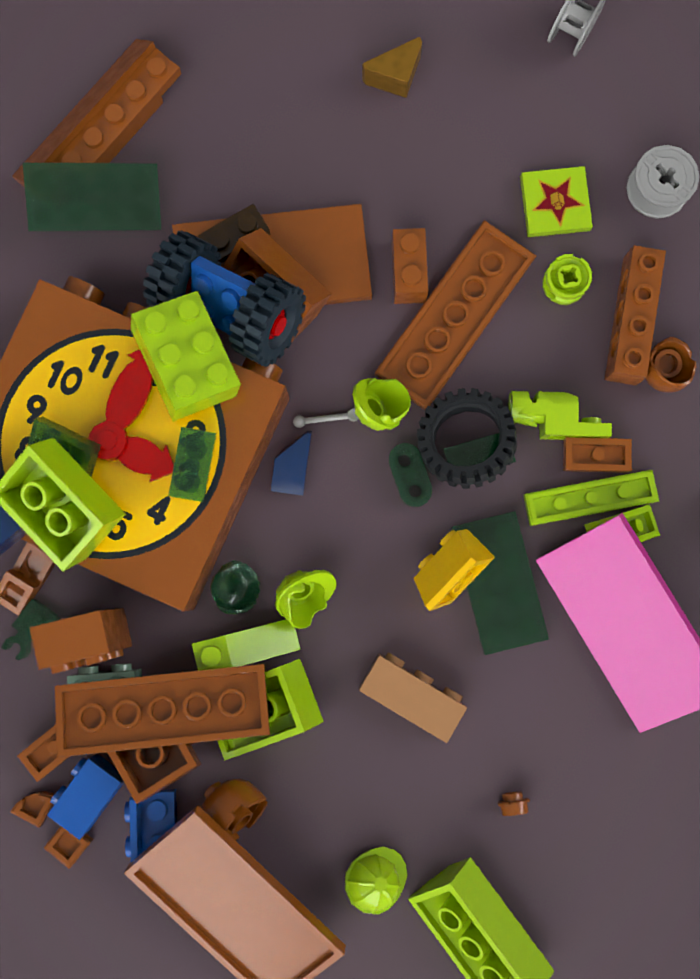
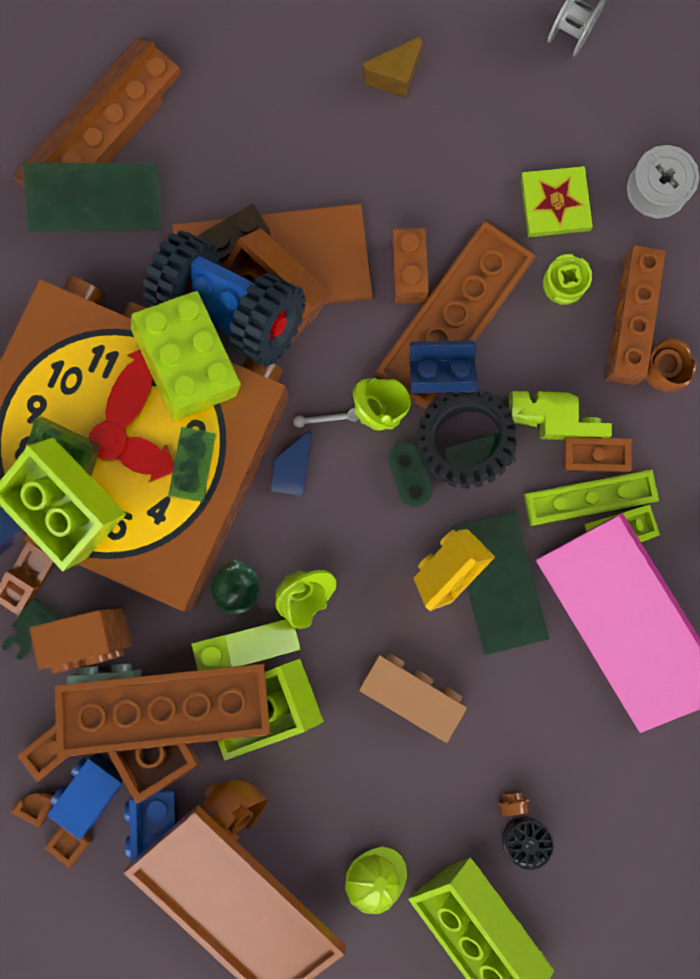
(443, 366): none -> dark blue bracket
(527, 842): none -> black wheel

